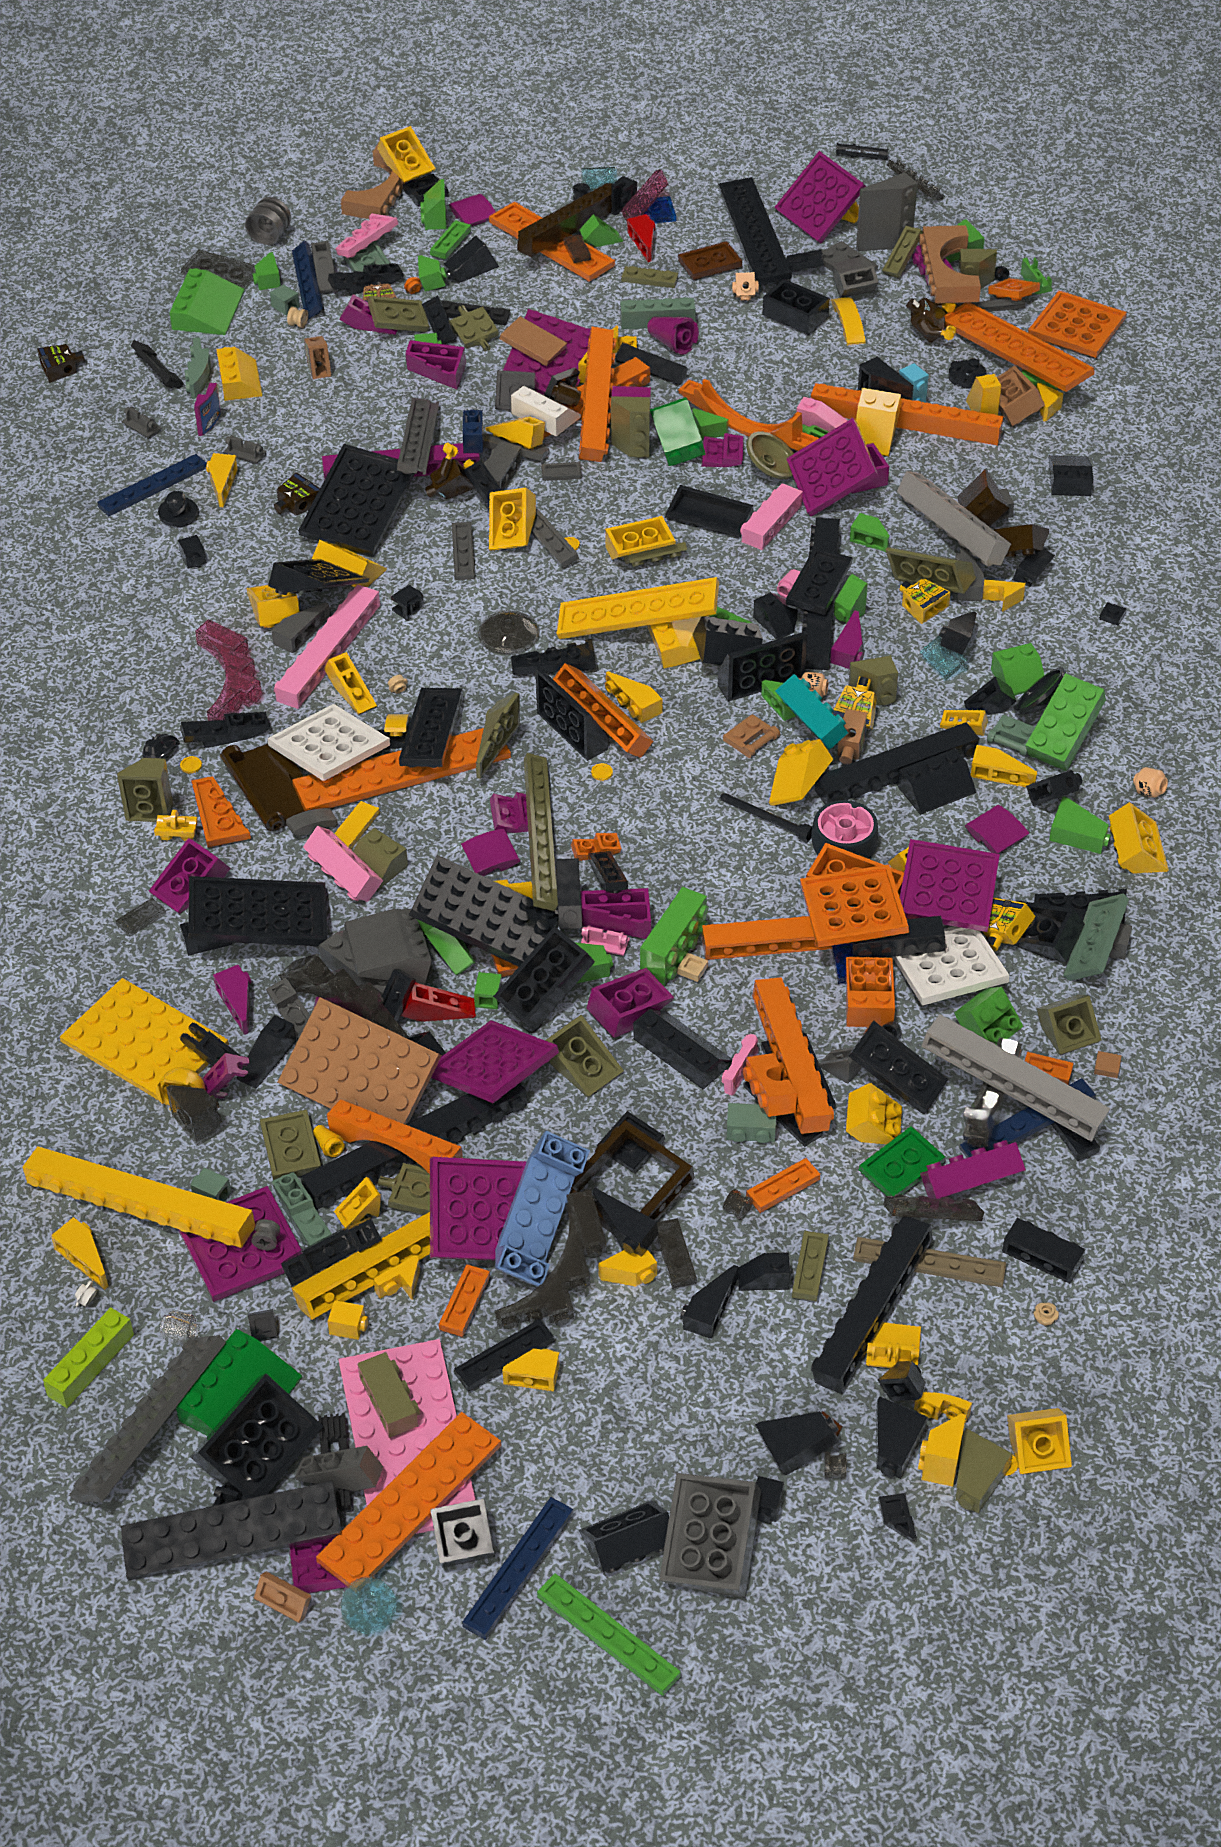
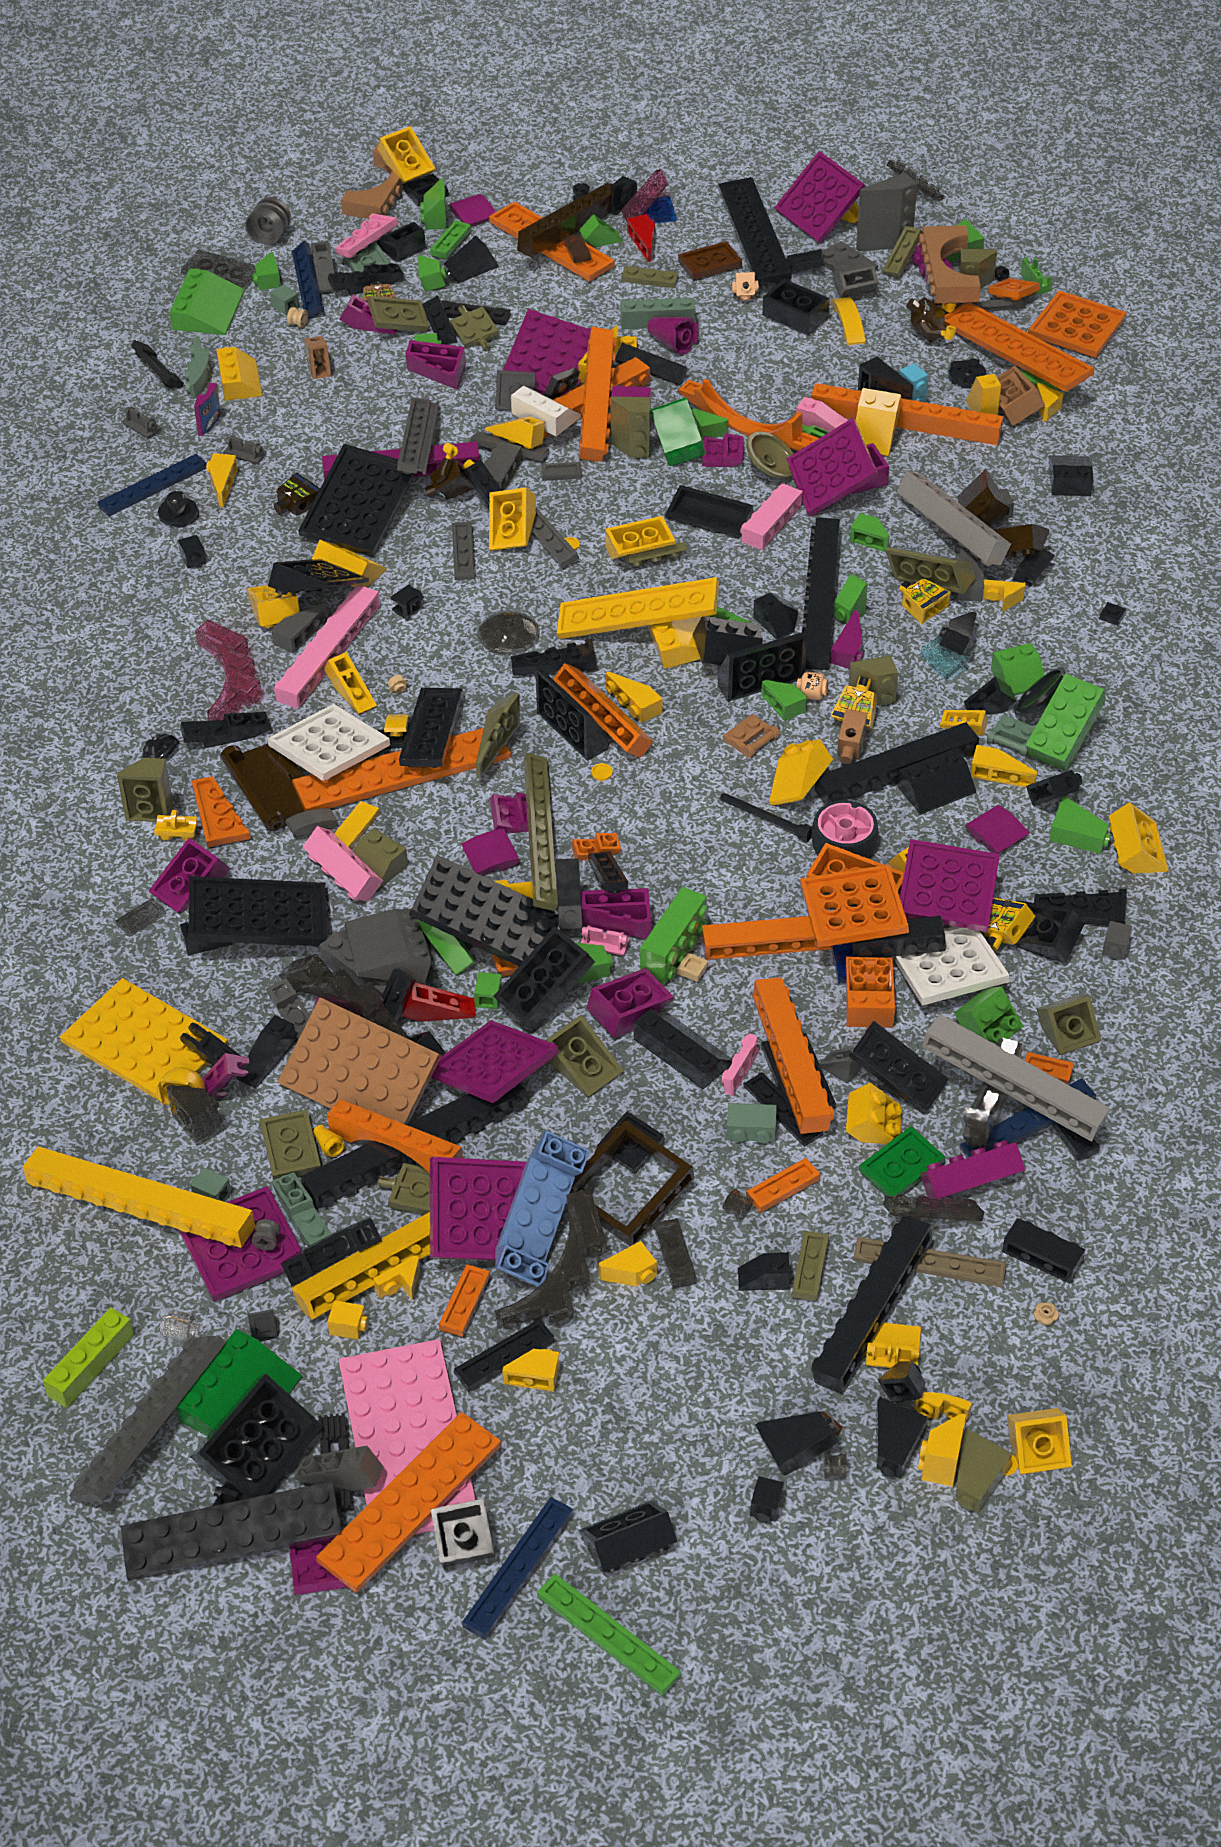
(59, 361): dark brown torso -> none
(77, 1245): yellow slope -> none
(85, 1294): white plate -> none
(191, 764): yellow piece -> none
(234, 990): magenta slope -> none
(282, 1596): medium nougat plate -> none
(359, 1202): yellow slope -> none
(381, 1613): clear light blue plate -> none
(388, 1394): olive brick -> none
(403, 241): none -> black slope
(413, 285): orange plate -> none
(472, 431): dark blue slope -> none
(533, 341): medium nougat tile -> none
(566, 394): dark brown brick -> none
(598, 176): clear light blue bracket -> none
(629, 1226): black slope -> none
(709, 1303): black slope -> none
(711, 1534): dark grey slope -> none
(764, 1077): orange arch -> none
(786, 583): bright pink brick -> none
(812, 711): teal brick -> none
(819, 580): black plate -> none
(841, 149): black pin -> none
(889, 1026): black hinge -> none
(896, 1515): black slope -> none
(1096, 937): sand green plate -> none
(1107, 1064): medium nougat tile -> none
(1150, 782): light nougat head -> none

